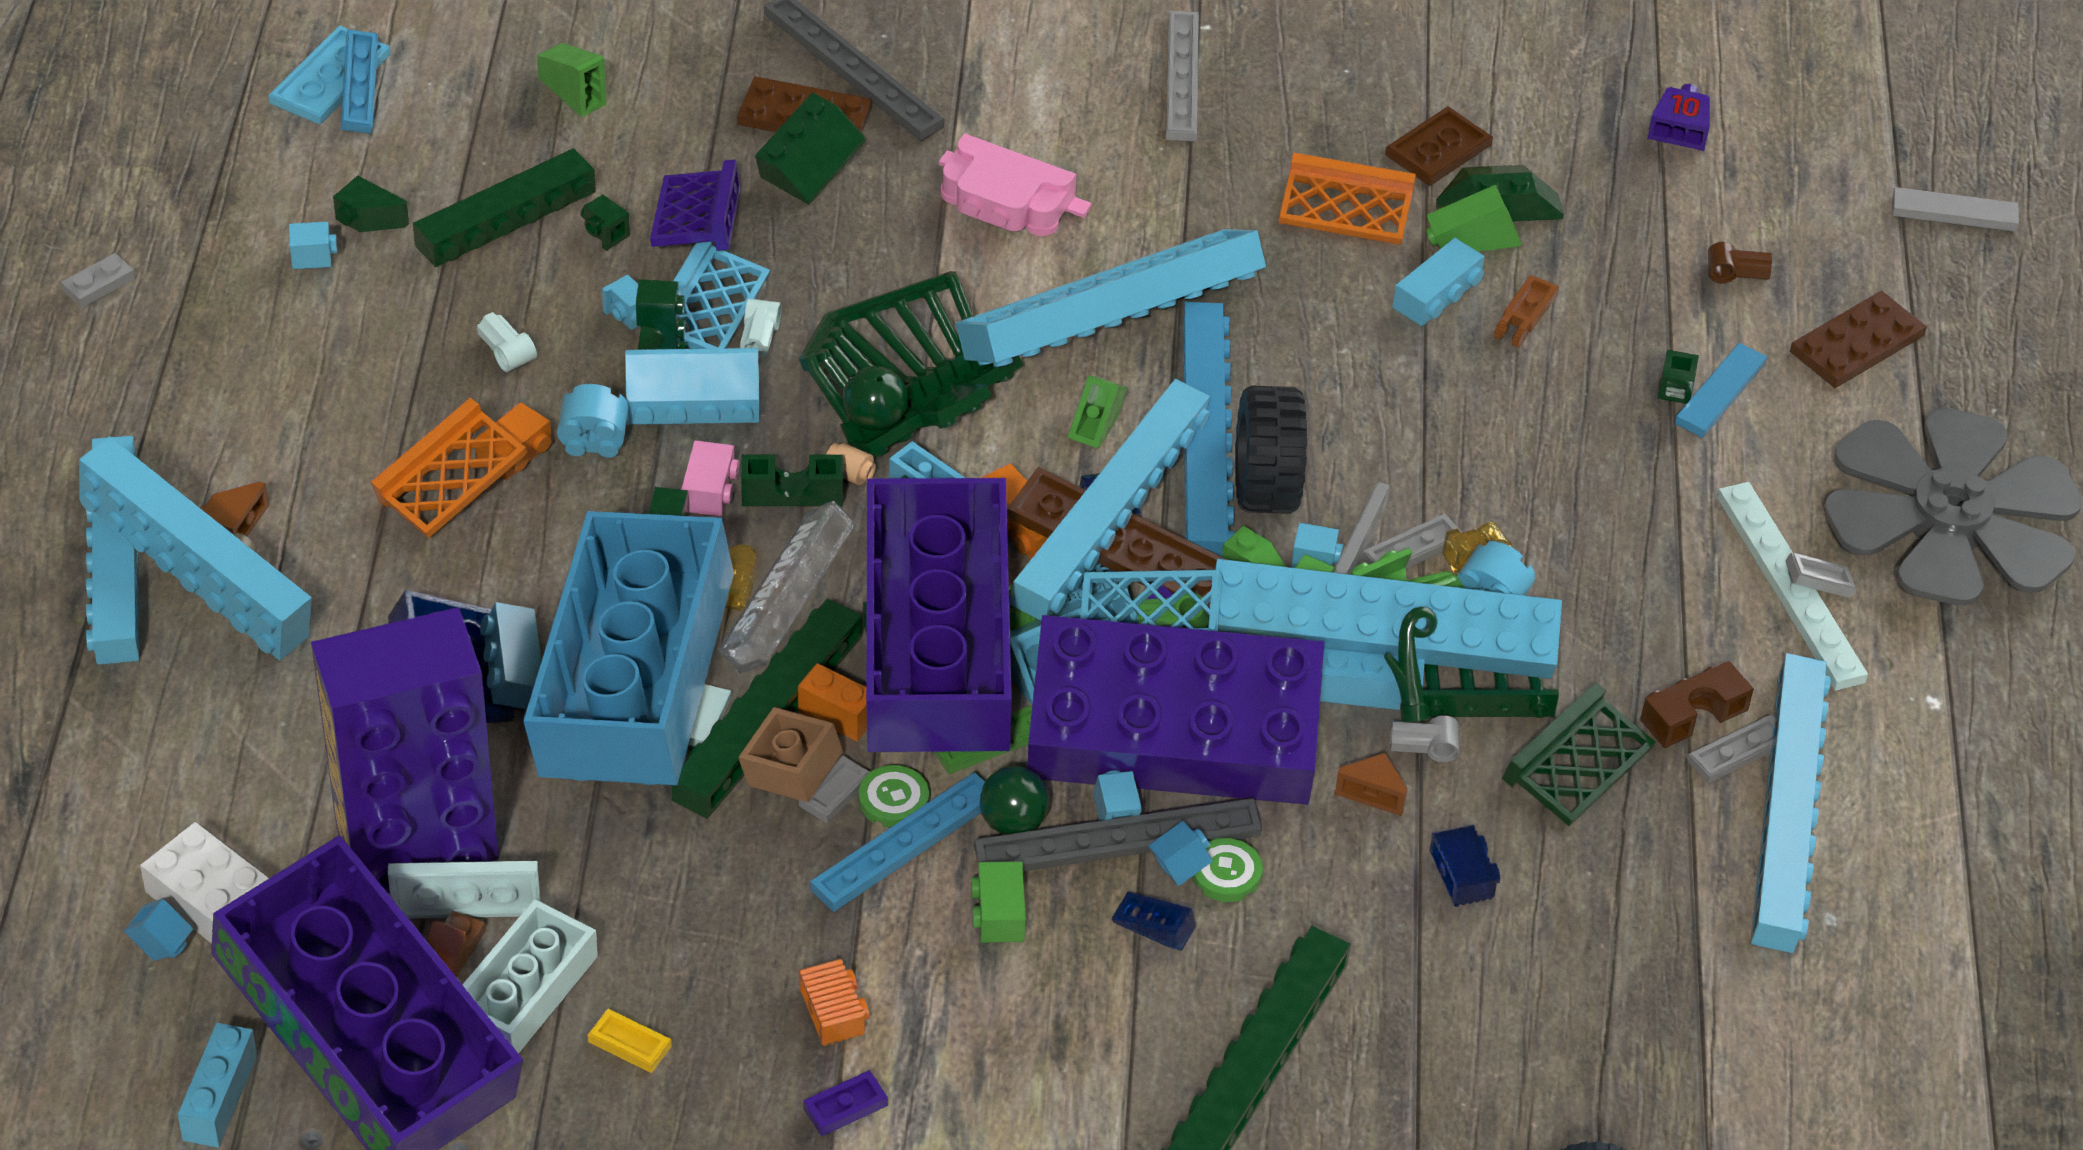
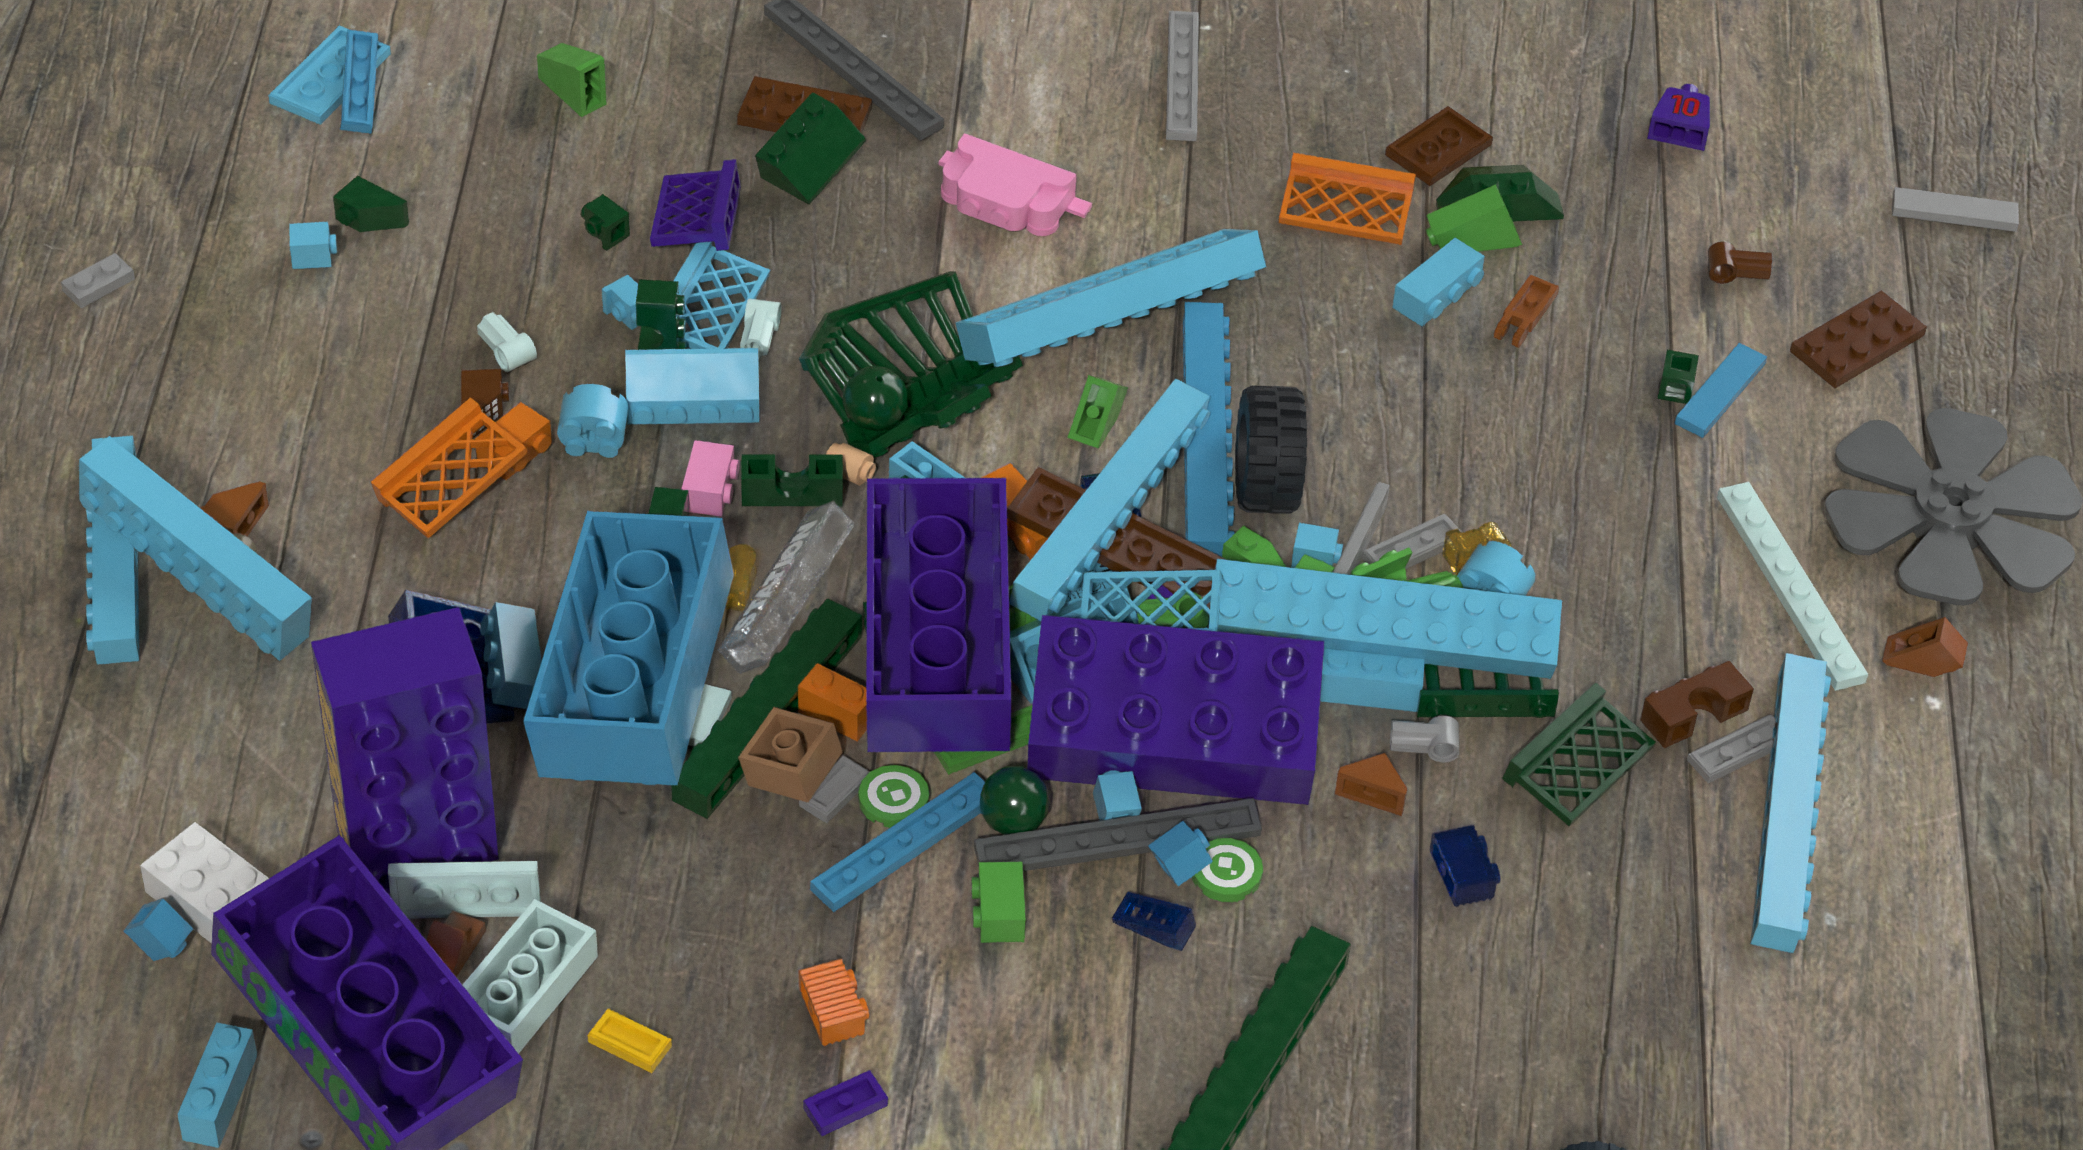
(487, 390): none -> reddish brown slope
(504, 207): dark green brick -> none
(1406, 672): dark green plant -> none
(1820, 575): light grey tile -> none
(1927, 649): none -> dark orange slope

